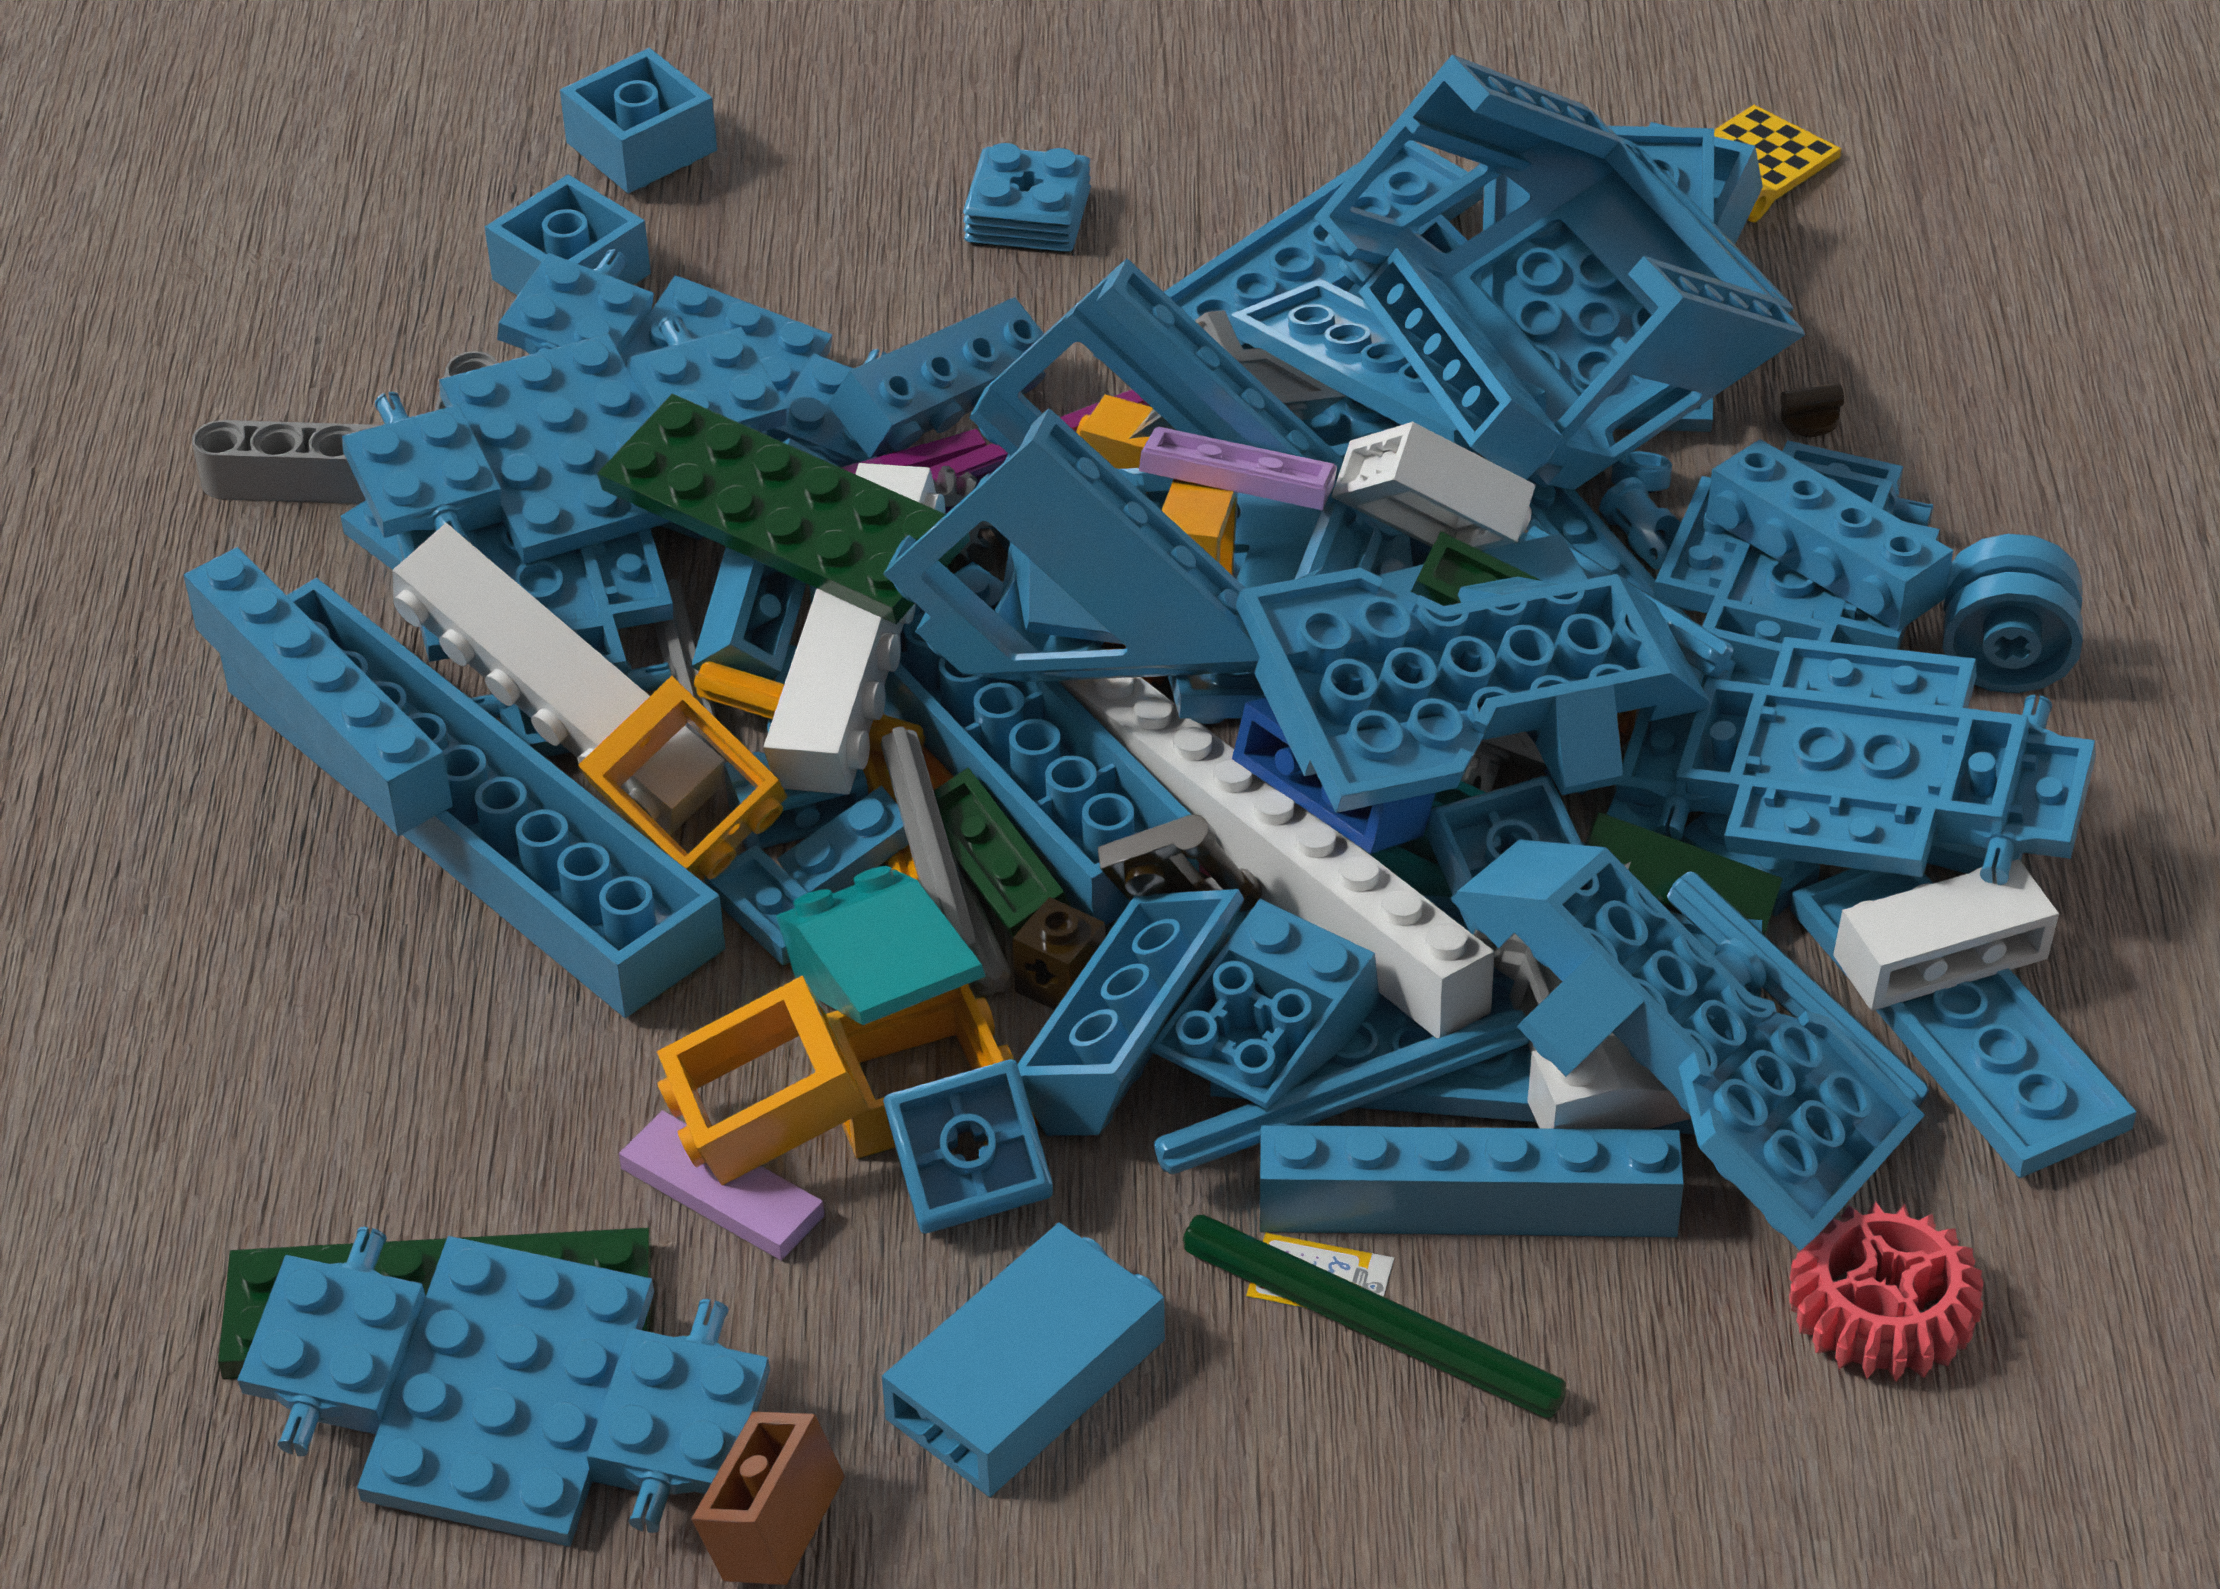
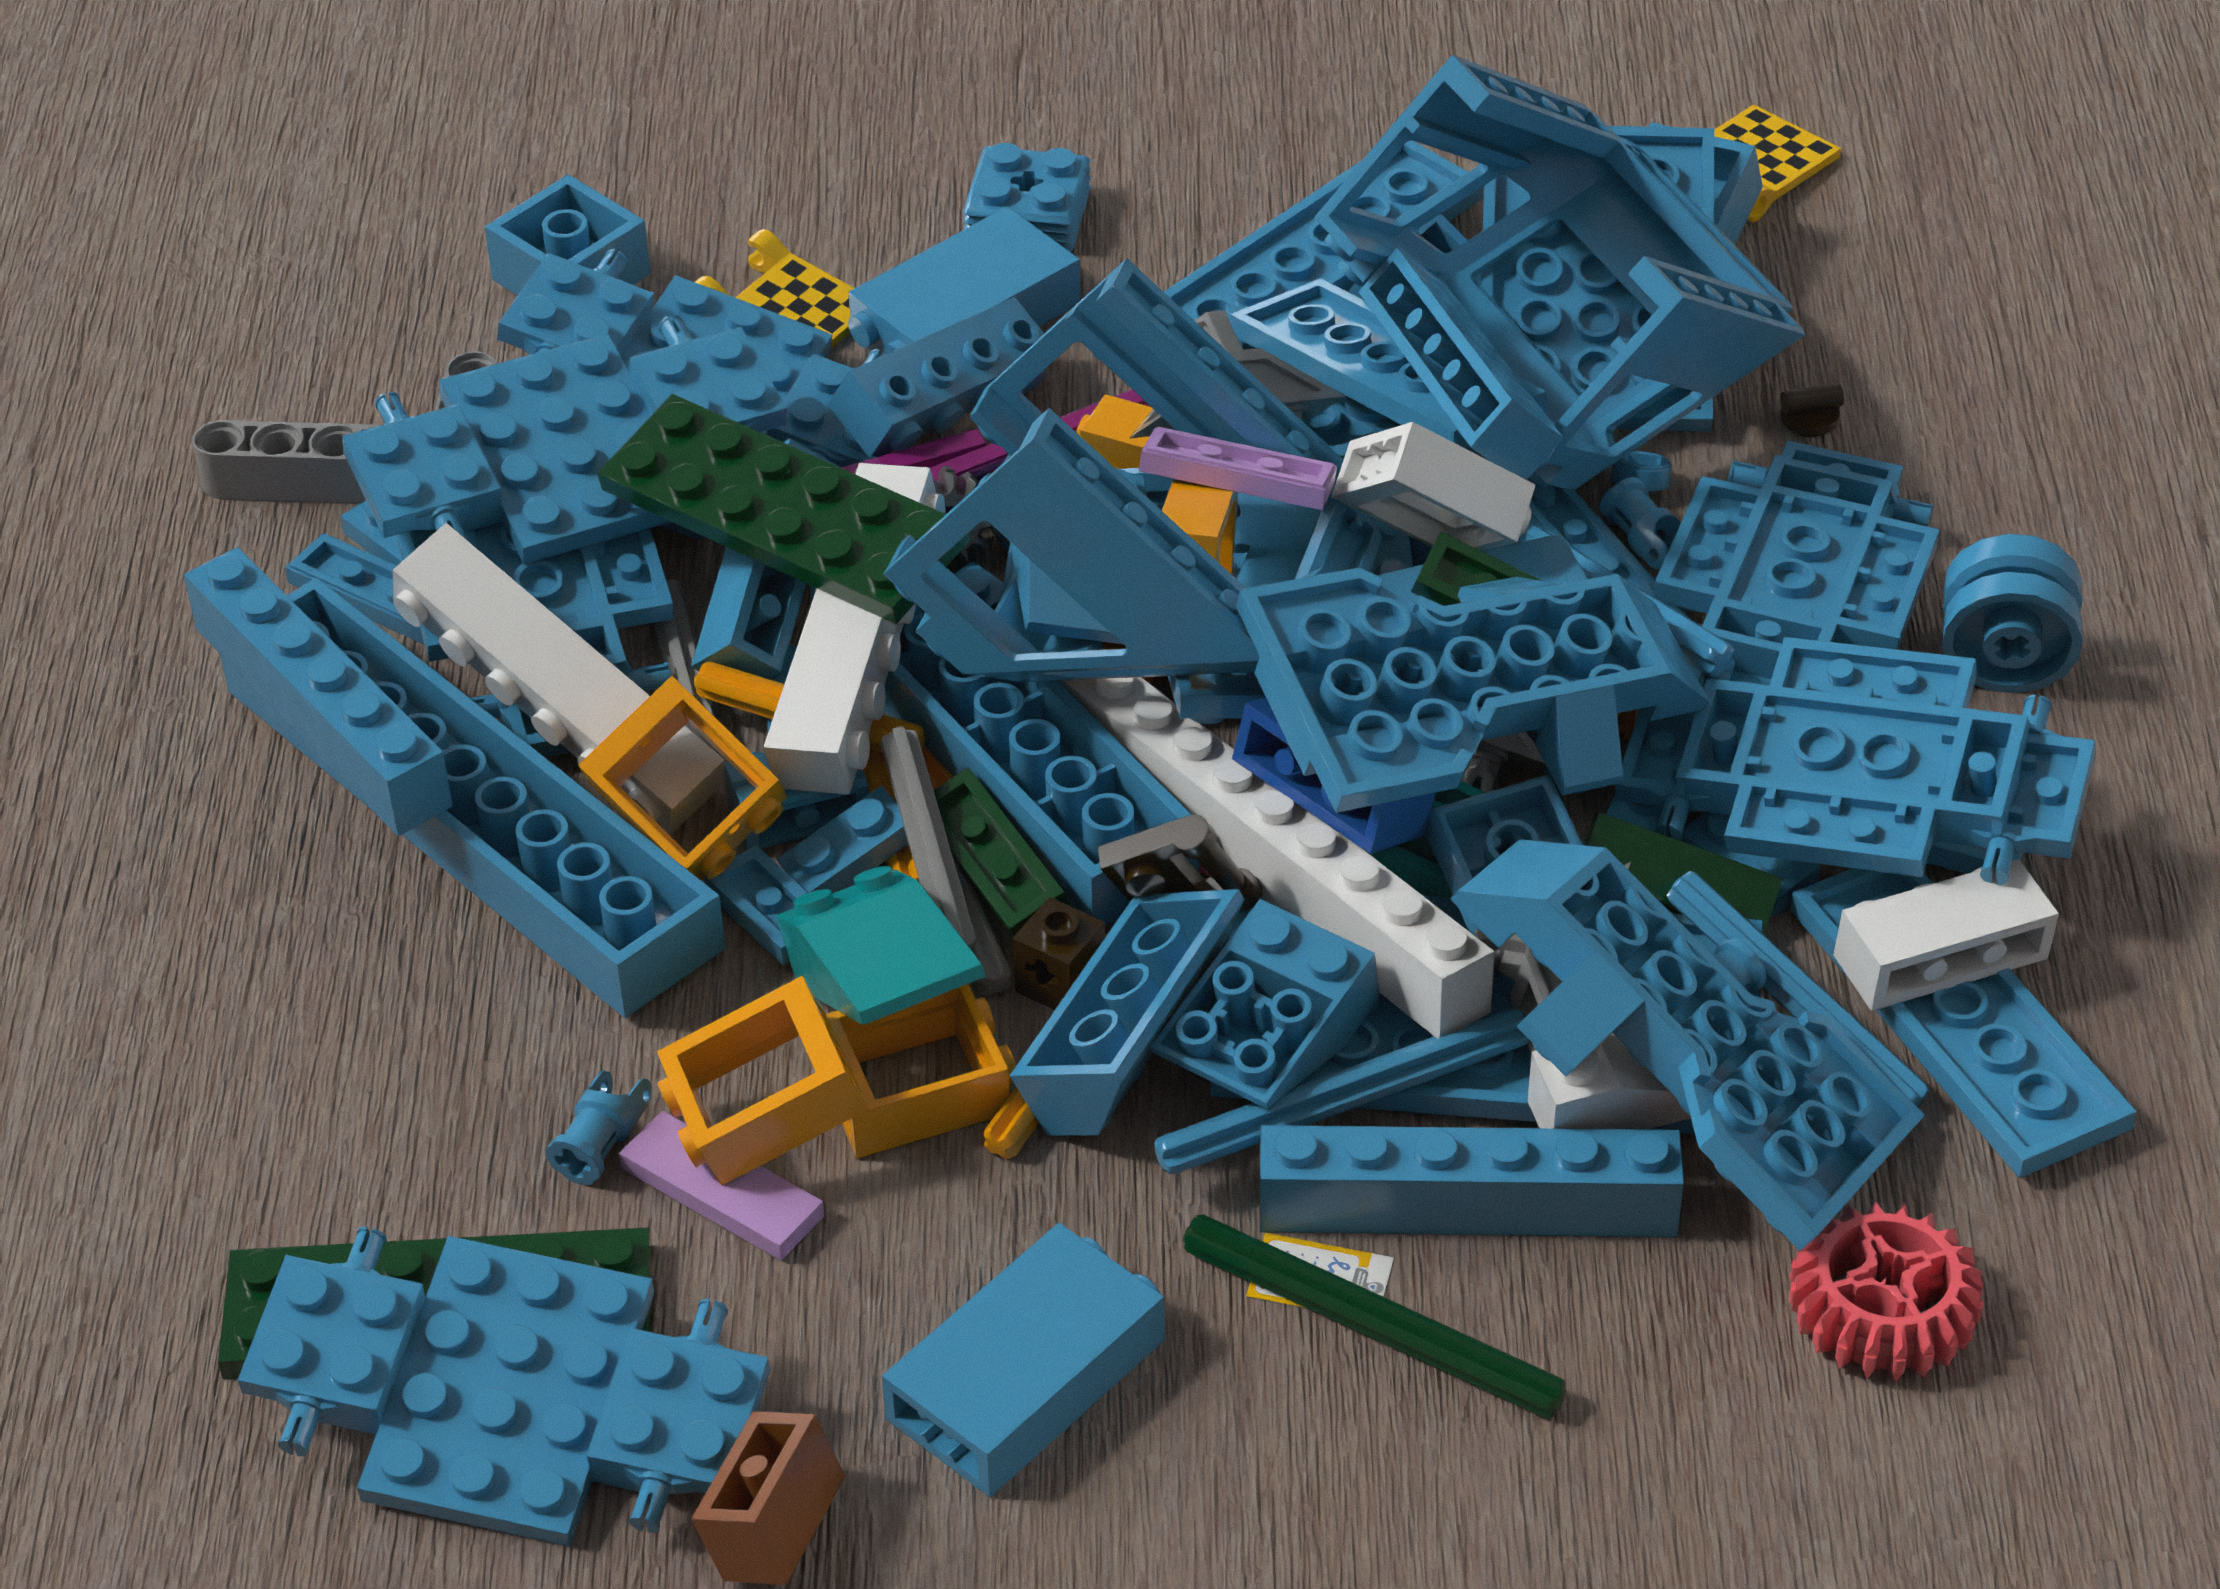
(356, 577): none -> dark azure tile
(598, 1125): none -> dark azure piece
(638, 120): dark azure brick -> none
(793, 288): none -> yellow flag
(964, 277): none -> dark azure brick
(992, 1108): dark azure brick -> none
(1829, 534): dark azure brick -> none

